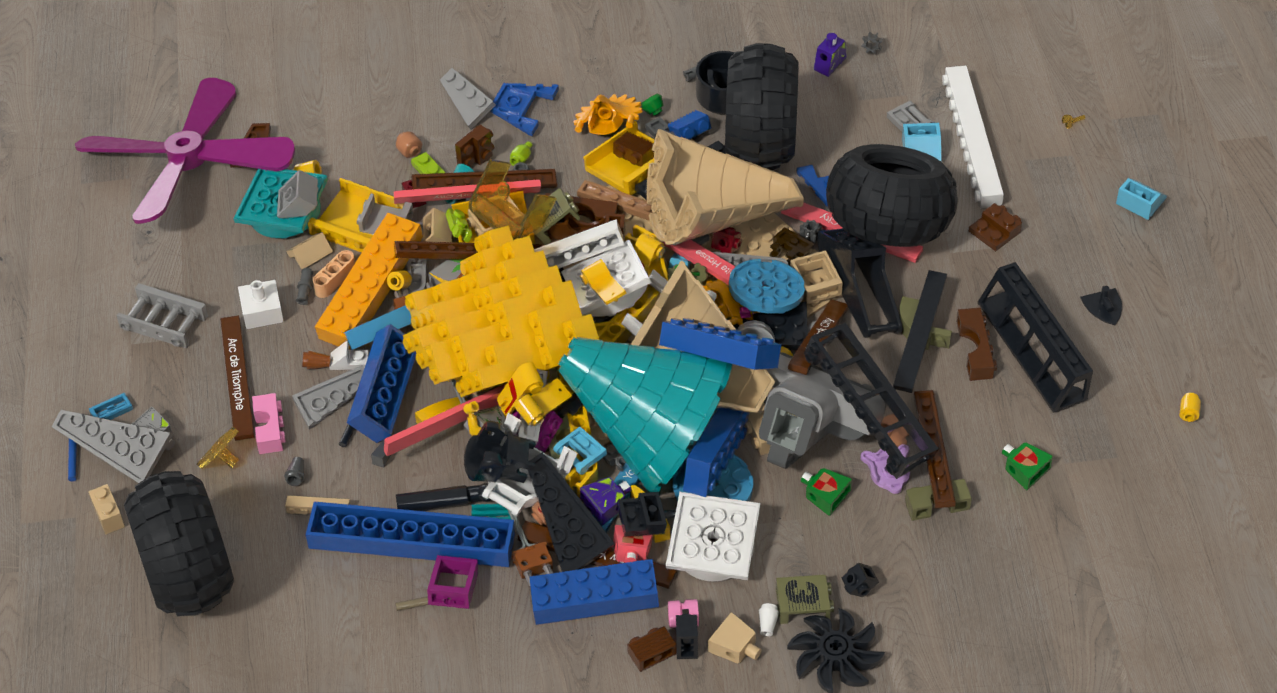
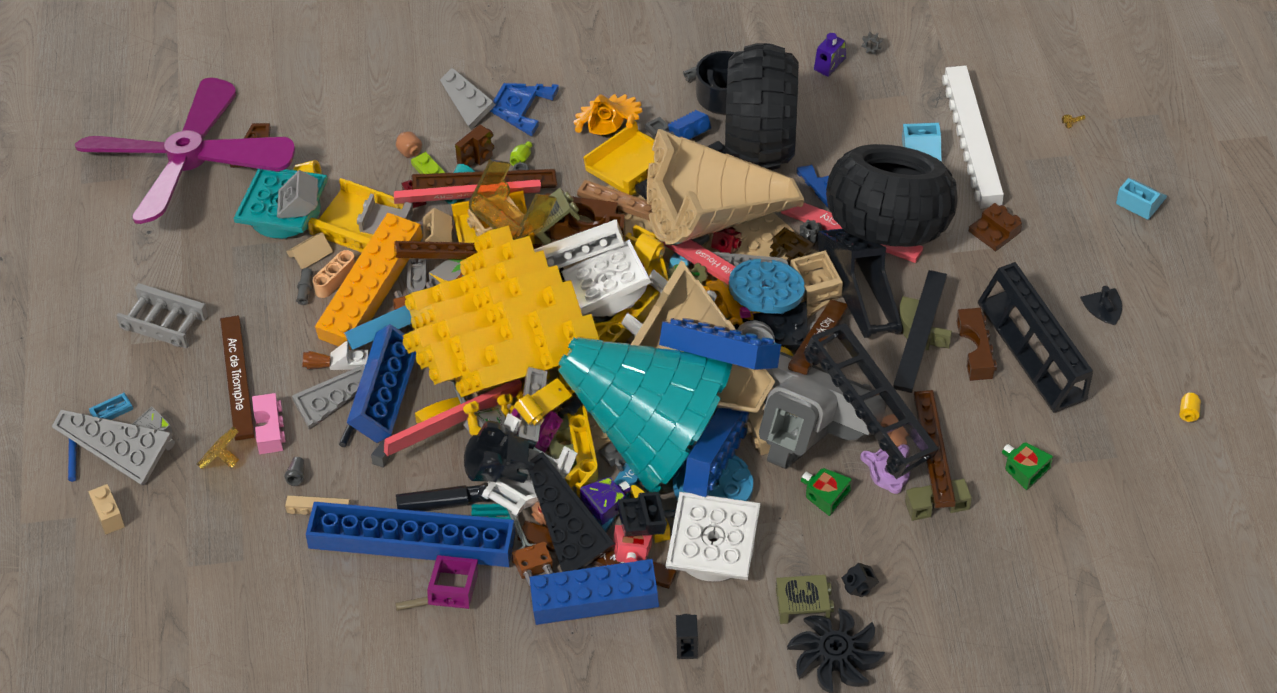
(179, 543): black tyre -> none
(260, 304): white brick -> none
(399, 280): yellow brick -> none
(458, 224): lime hinge -> none
(523, 381): yellow door -> none
(585, 446): medium azure plate -> none
(602, 282): yellow door -> none
(633, 149): reddish brown brick -> none
(651, 648): reddish brown brick -> none
(653, 104): green cone -> none
(675, 608): bright pink wheel -> none
(734, 640): tan torso -> none
(768, 617): white cone -> none
(901, 115): light grey plate -> none

